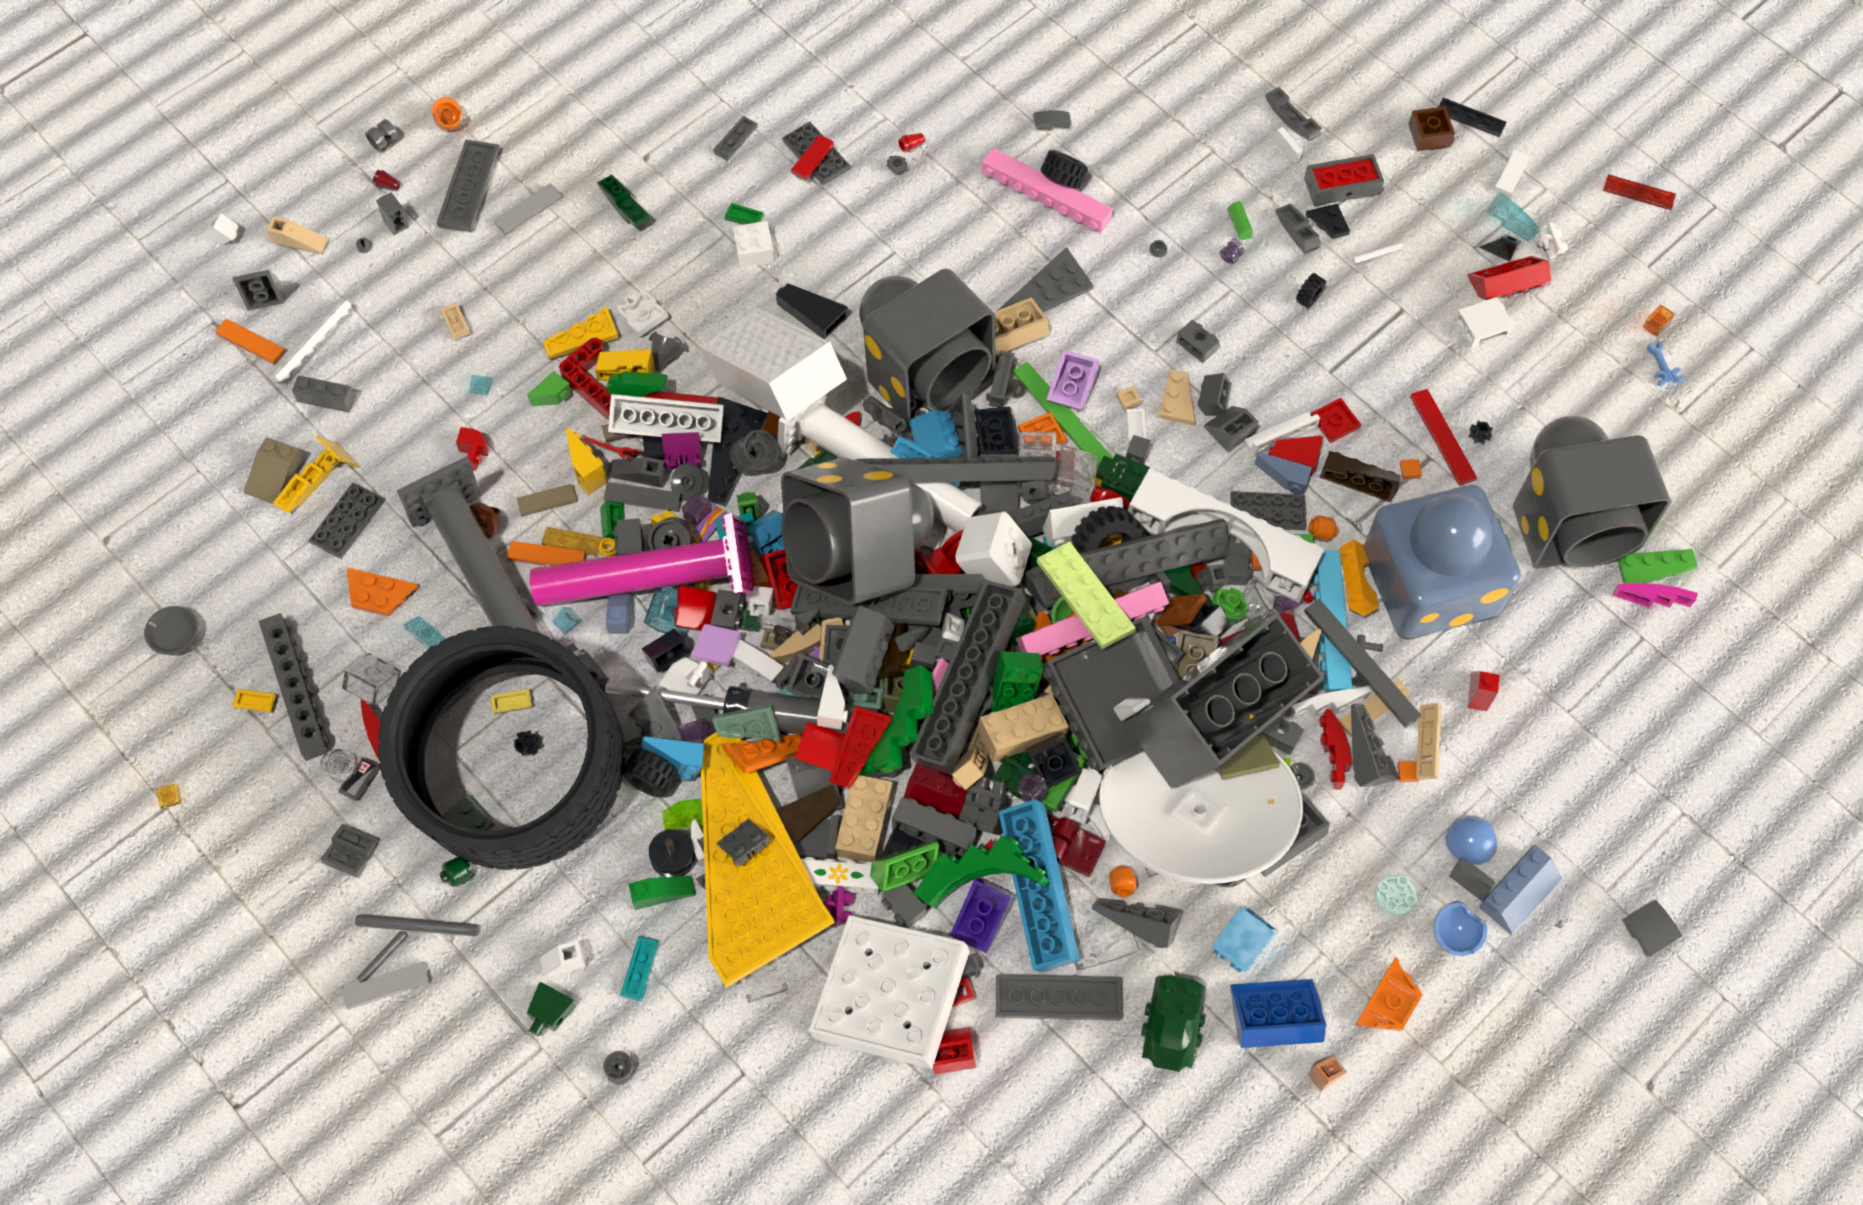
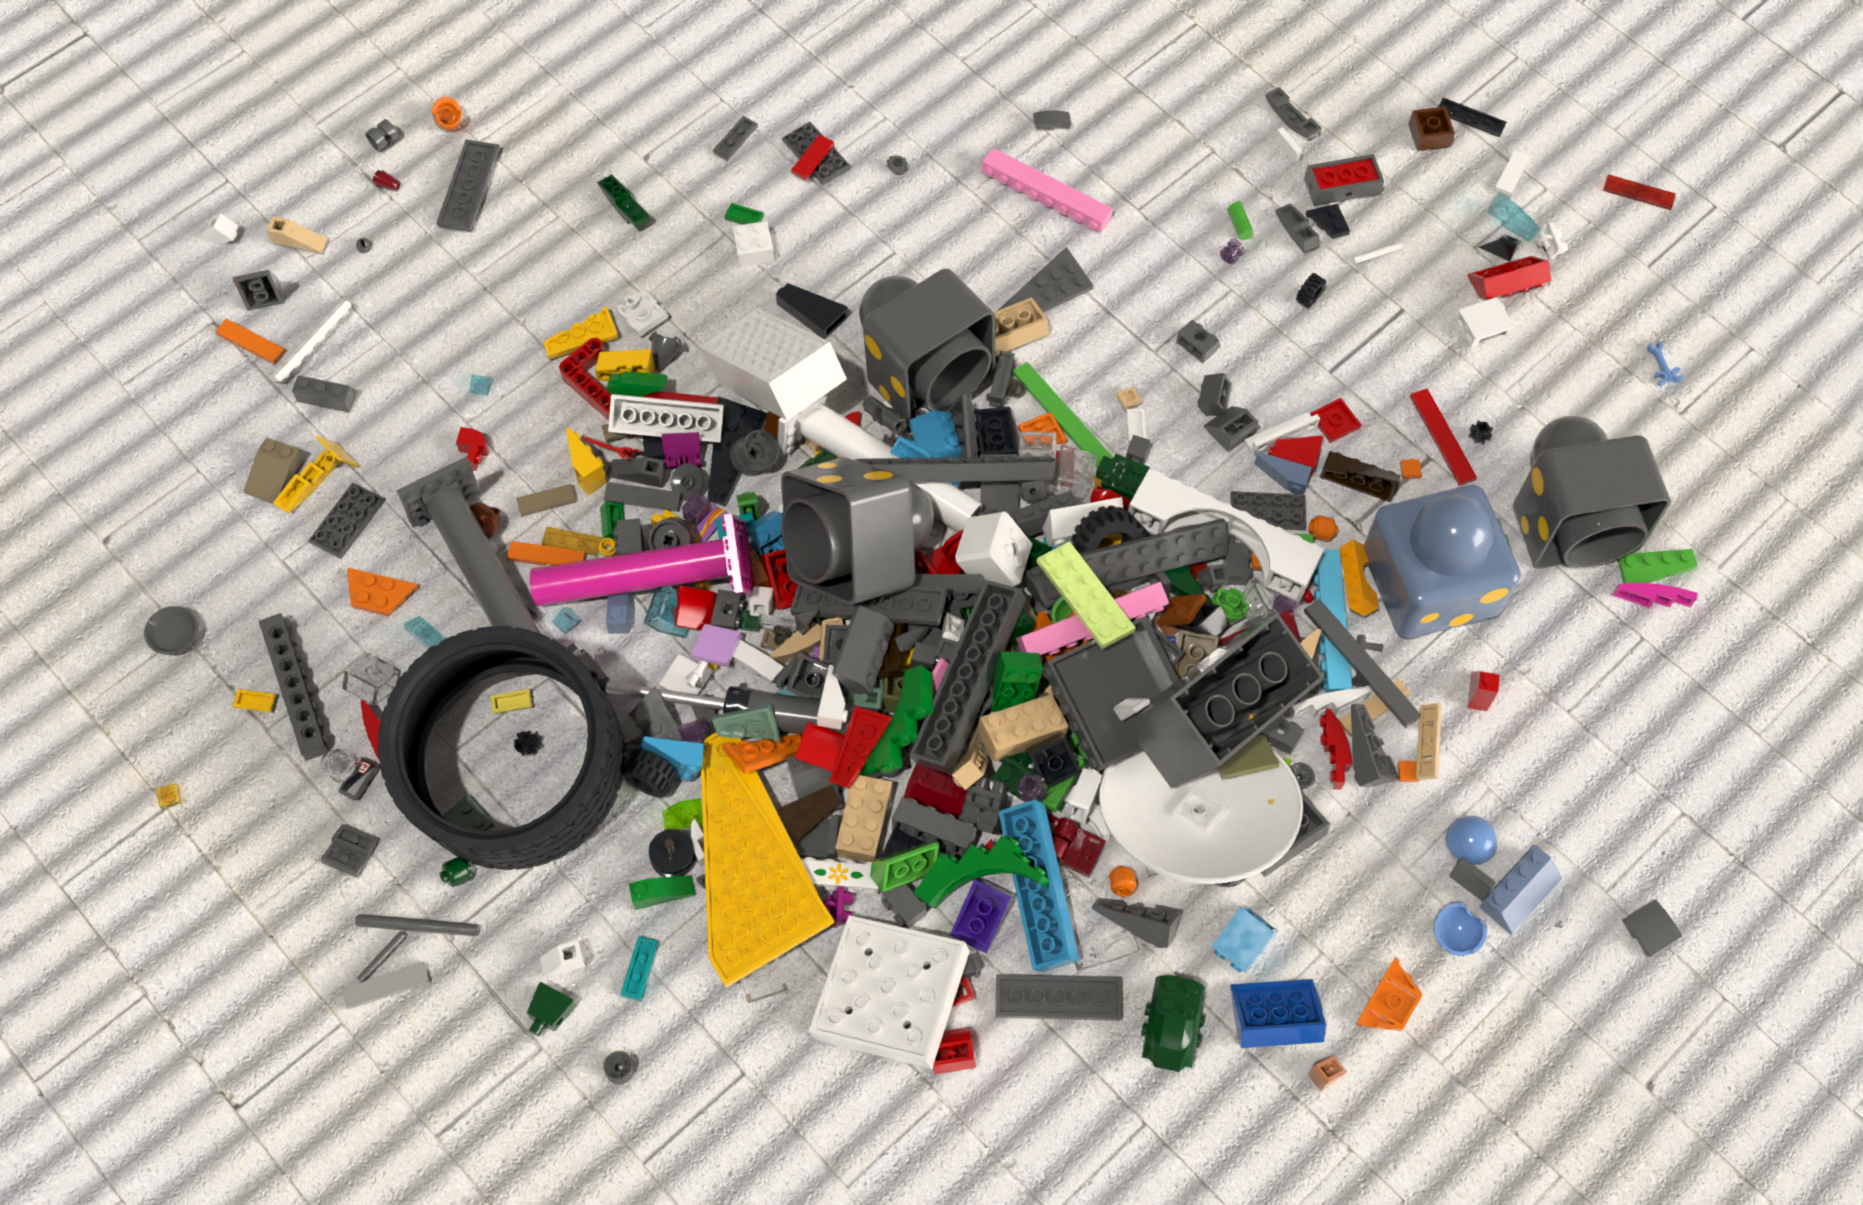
(392, 213): dark grey brick -> none
(455, 321): tan plate -> none
(527, 208): light grey tile -> none
(550, 391): bright green slope -> none
(665, 650): black brick -> none
(742, 841): dark grey hinge -> none
(911, 141): red cone -> none
(1064, 169): black tyre -> none
(1073, 380): lavender slope -> none
(1158, 244): dark grey plate -> none
(1177, 399): tan wing -> none
(1395, 895): light aqua tile -> none
(1658, 320): clear orange brick -> none

